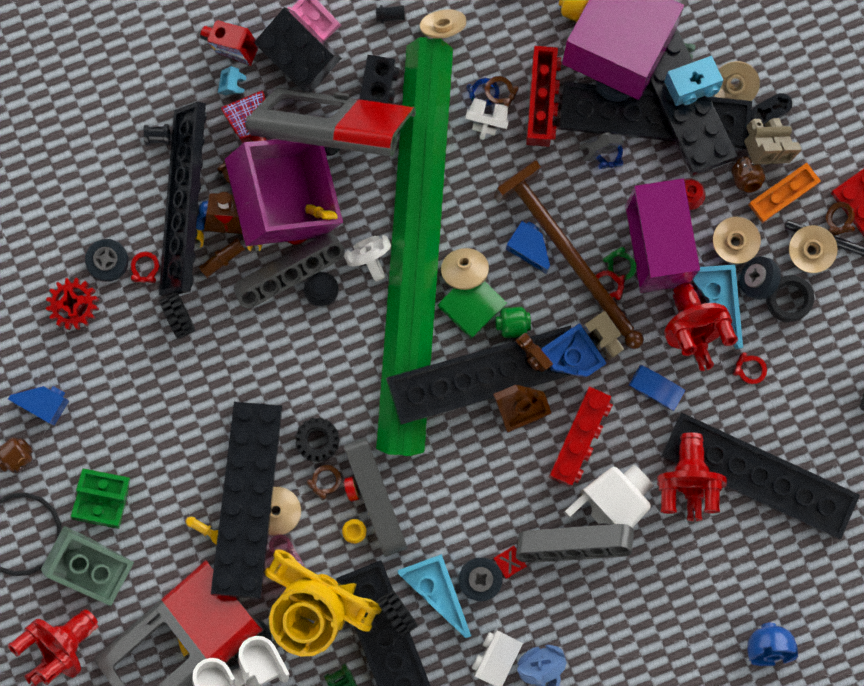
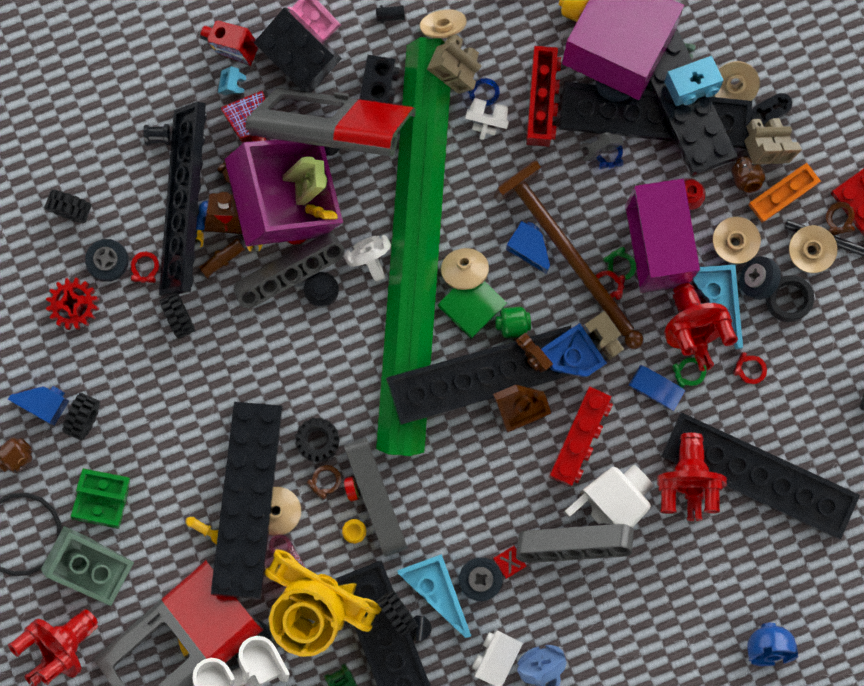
(68, 206): none -> black tyre
(81, 416): none -> black tyre
(308, 179): none -> yellowish green bracket
(423, 630): none -> black plate
(455, 65): none -> dark tan hips
(504, 101): reddish brown piece -> none
(681, 381): none -> green piece

